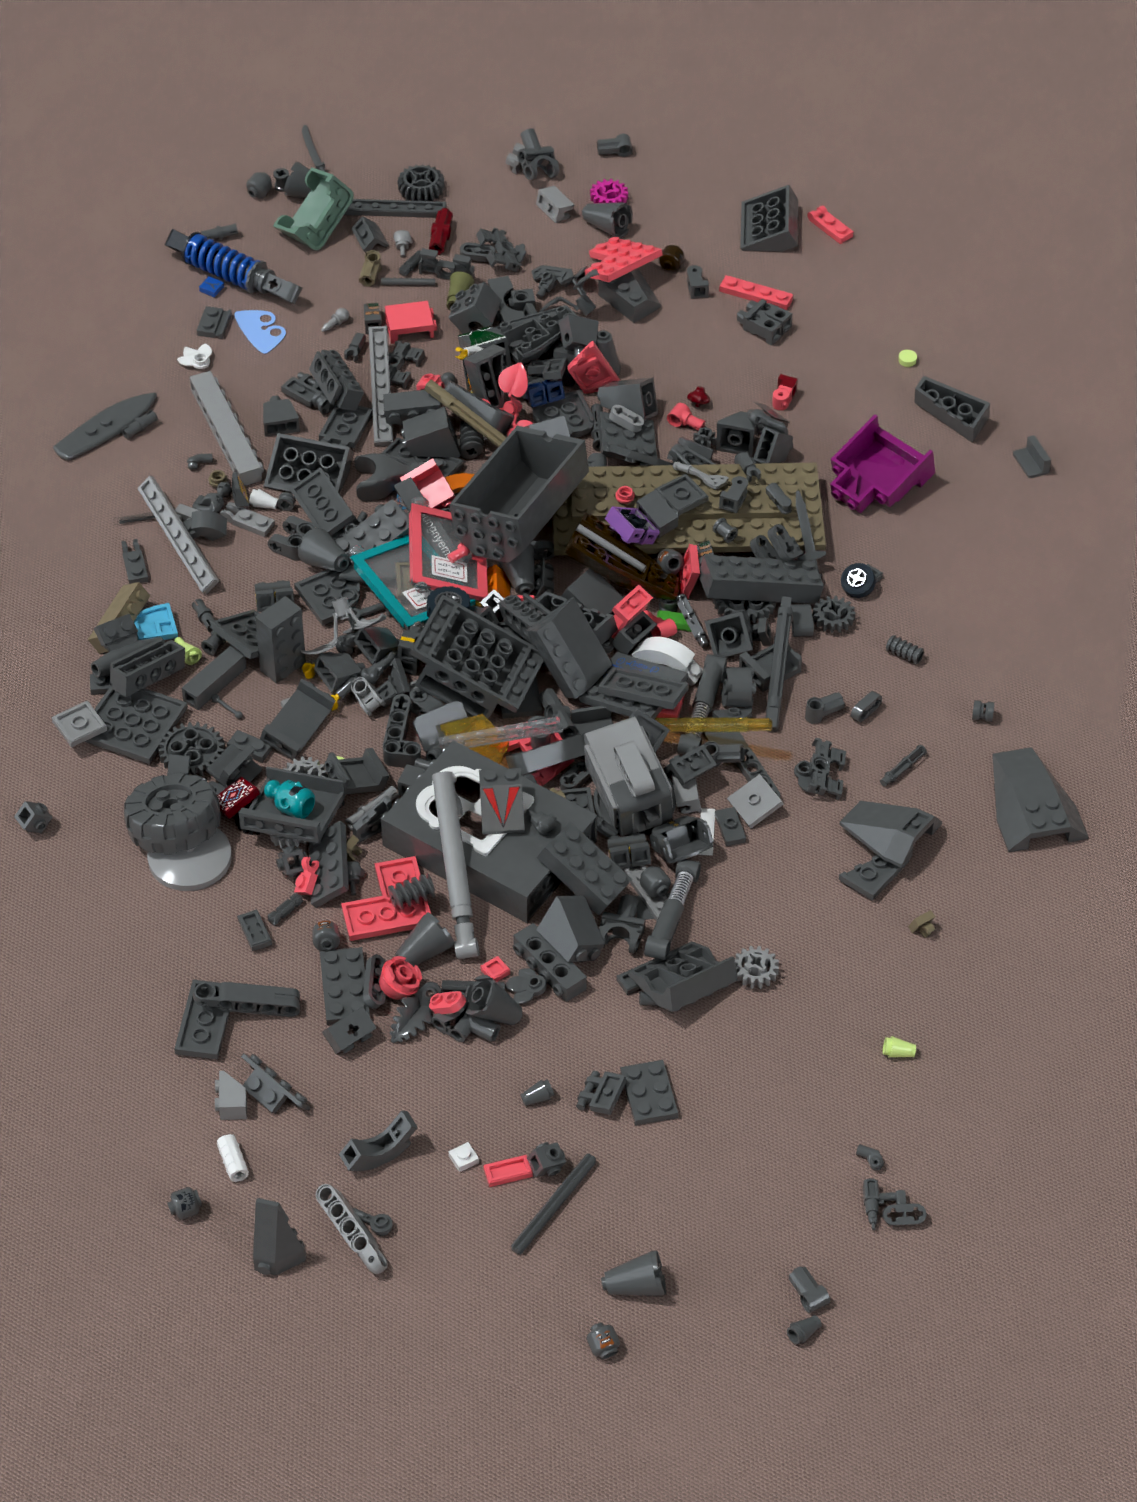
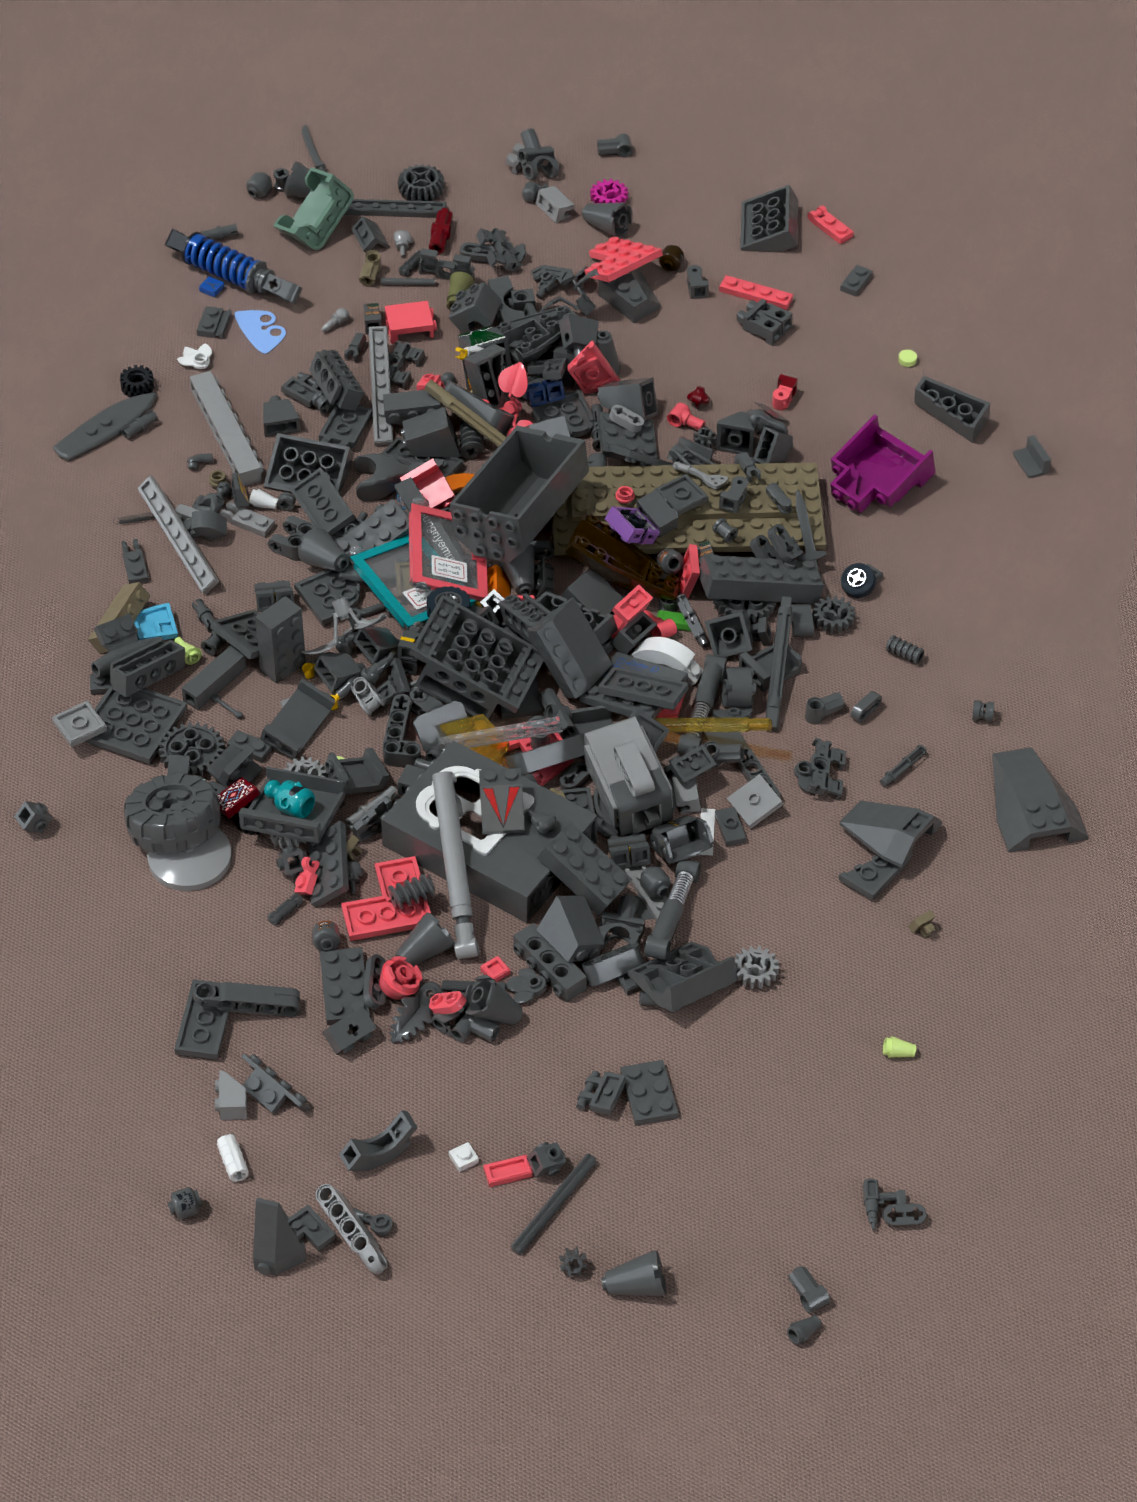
(137, 374): none -> black tyre
(254, 930): dark grey plate -> none
(312, 1227): none -> dark grey plate
(462, 551): coral arm -> none
(531, 190): none -> dark grey piece
(537, 1093): dark grey cone -> none
(568, 1257): none -> dark grey gear
(603, 1340): dark grey head -> none
(610, 547): light grey bar -> none
(612, 964): none -> dark grey beam
(856, 280): none -> dark grey plate
(873, 1156): dark grey arm -> none

